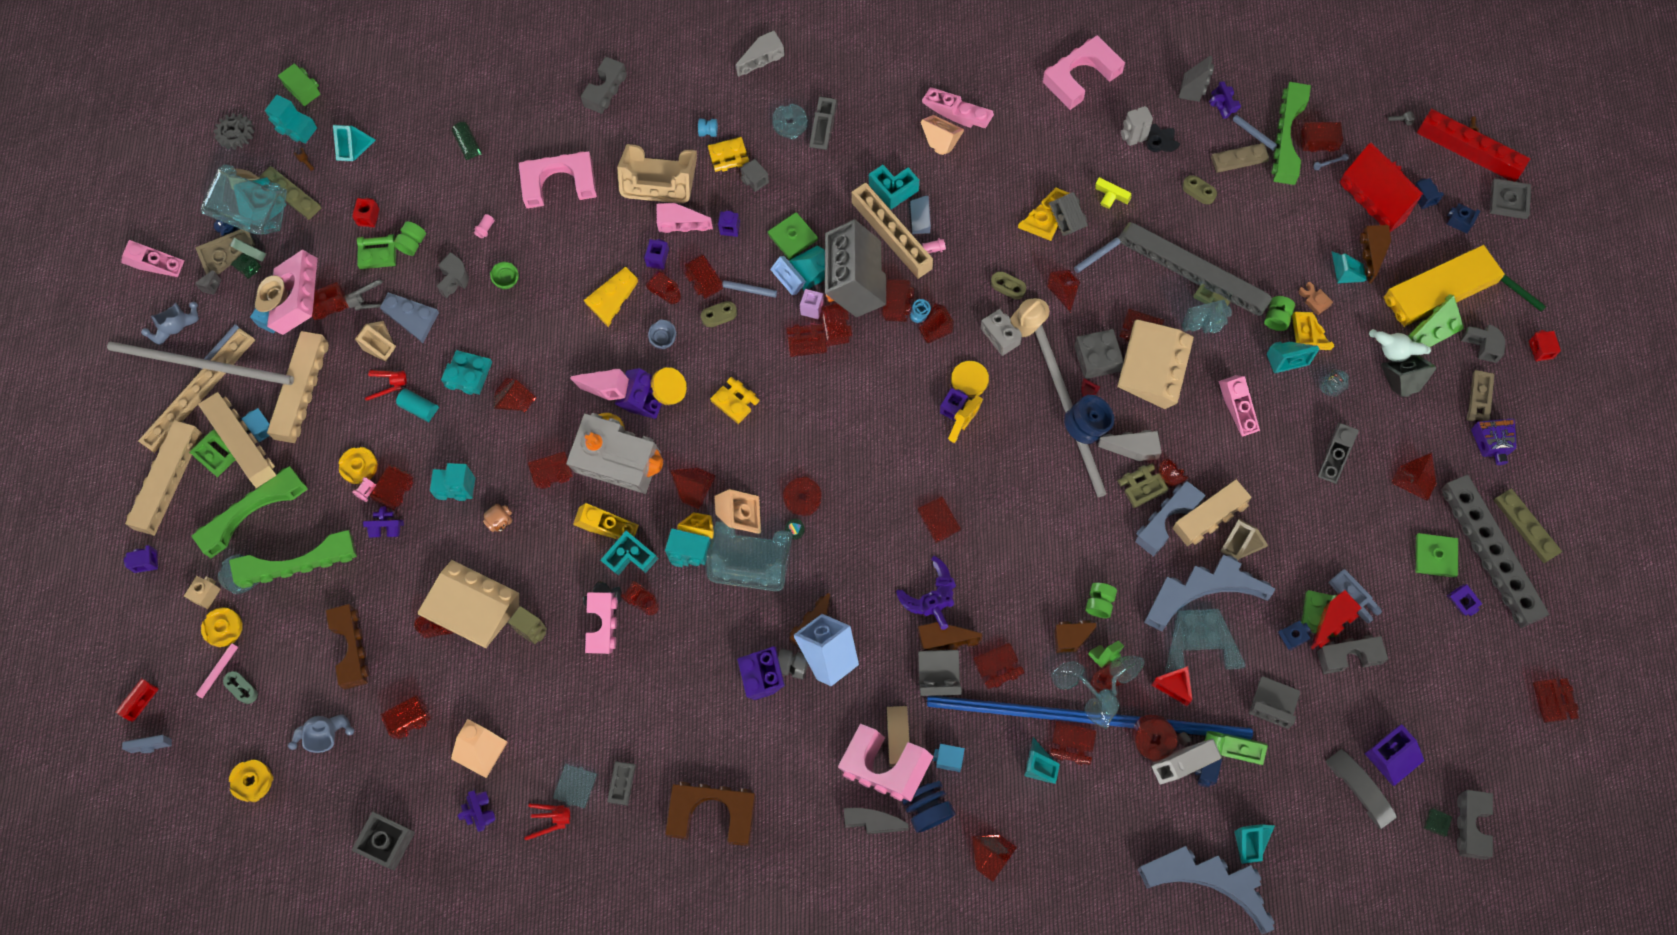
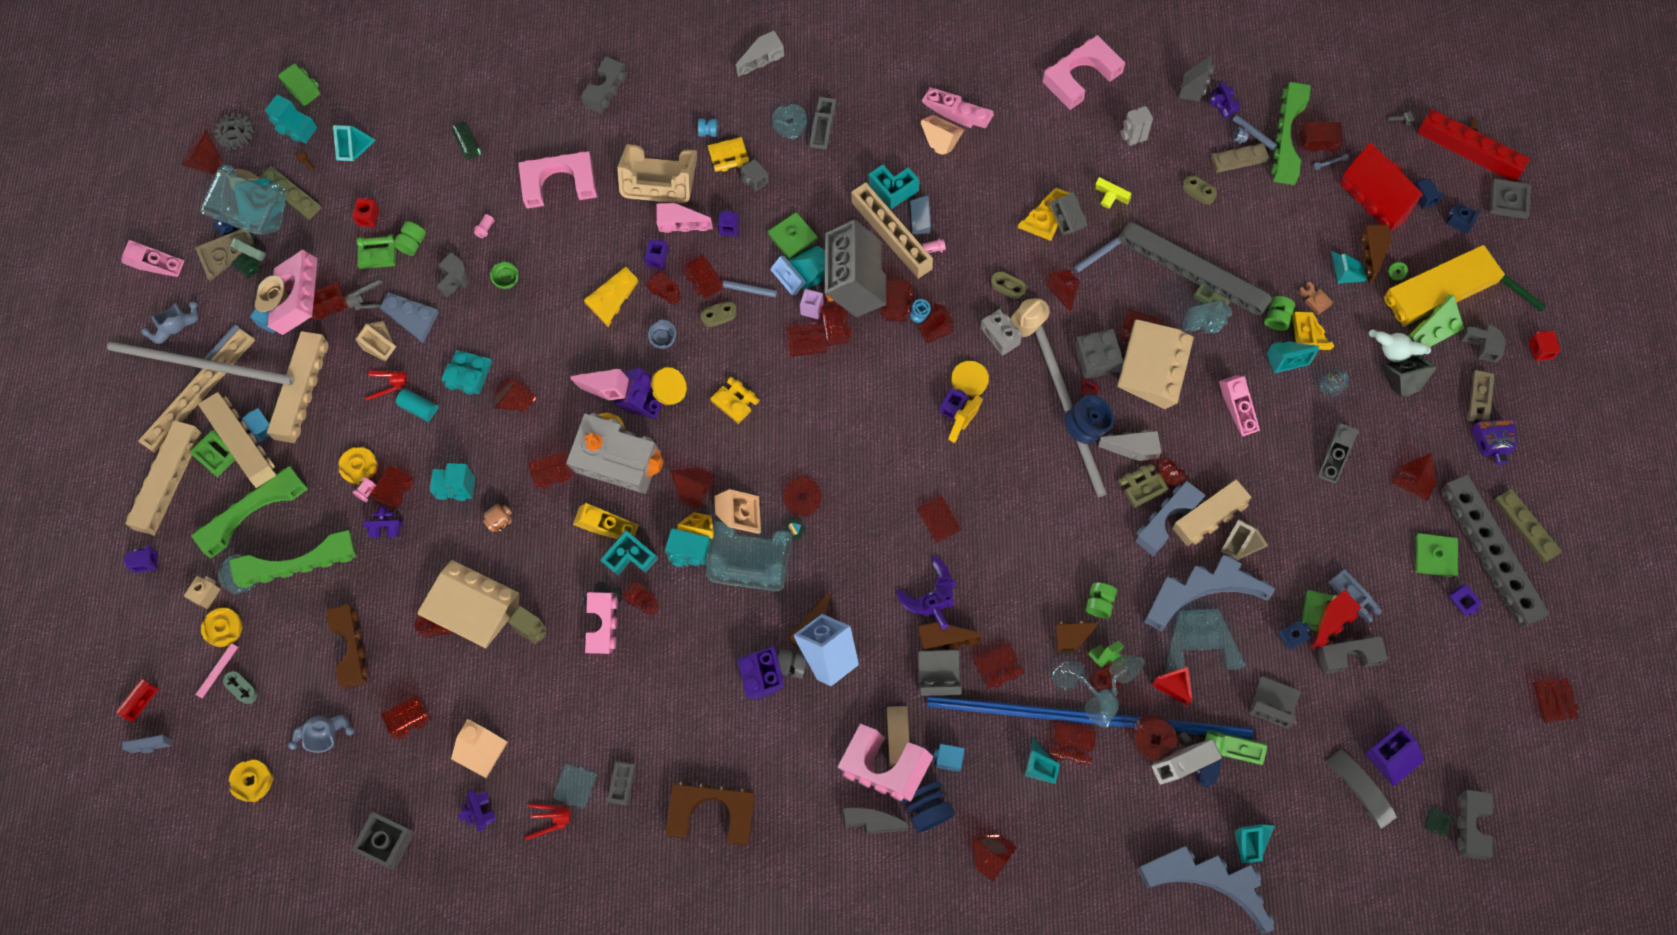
(203, 155): none -> clear red slope
(209, 283): flat silver slope -> none
(1162, 138): black plate -> none
(1241, 135): none -> sand blue plate
(1398, 271): none -> bright green tile

